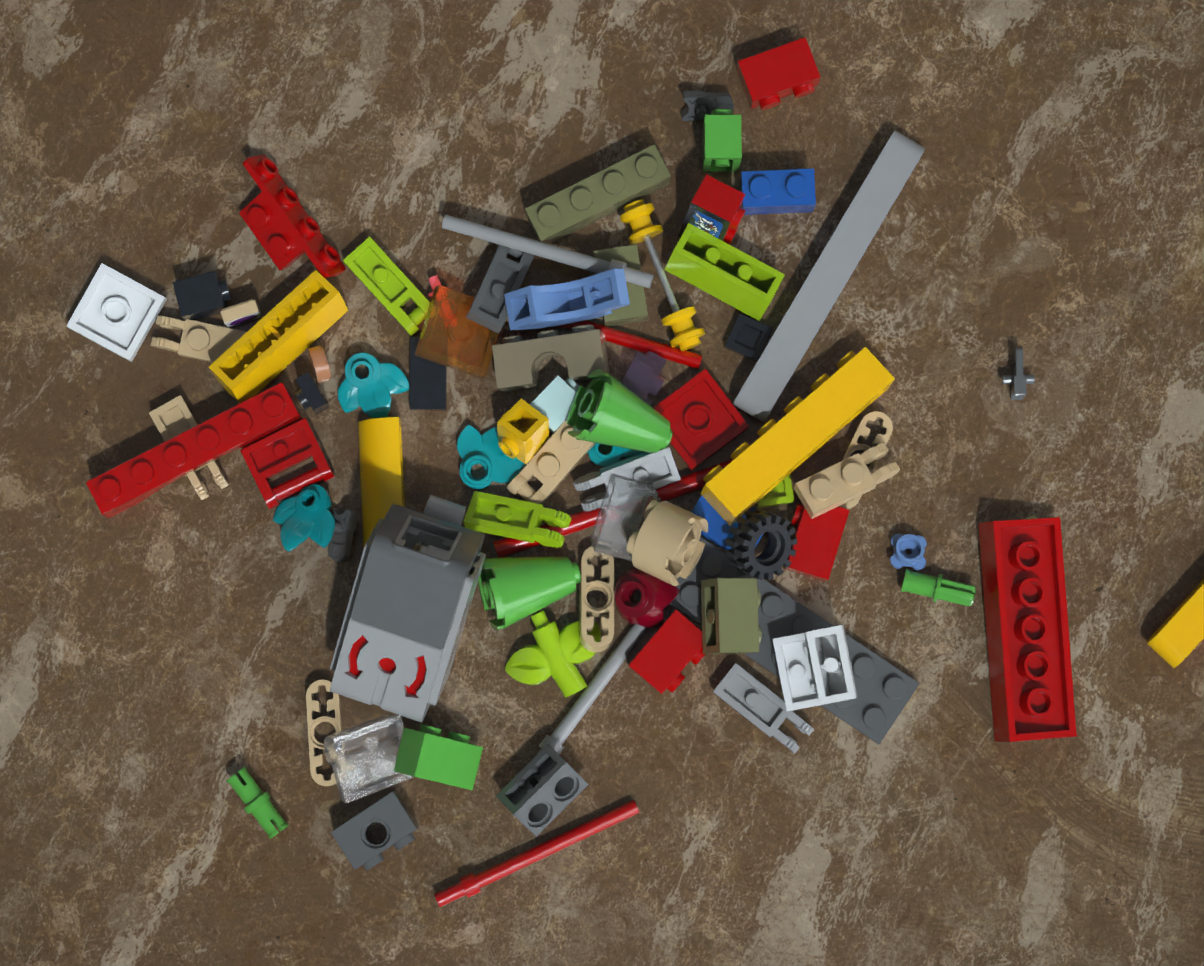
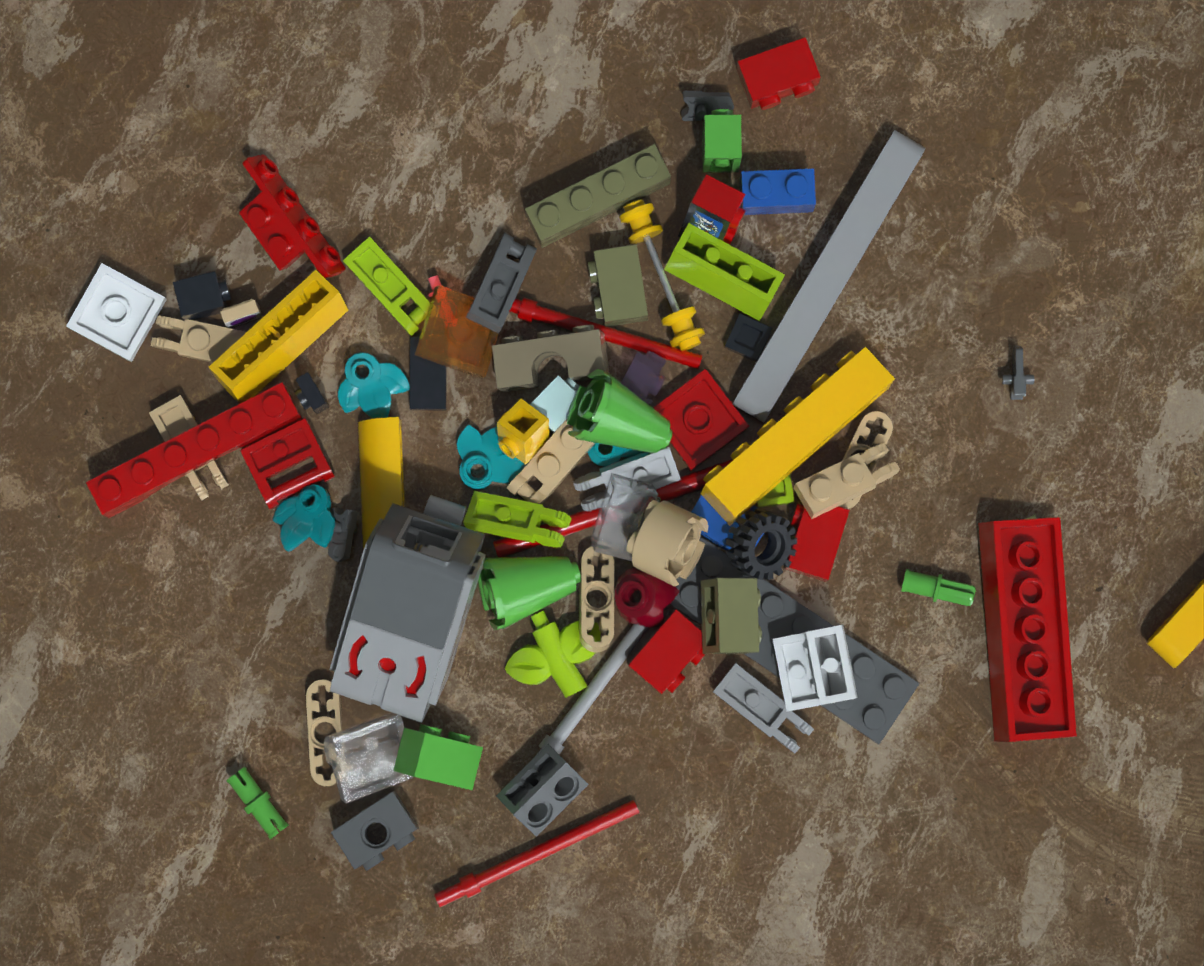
(319, 364): nougat tile -> none
(544, 250): light grey bar -> none
(567, 302): medium blue arch -> none
(909, 541): medium blue plate -> none

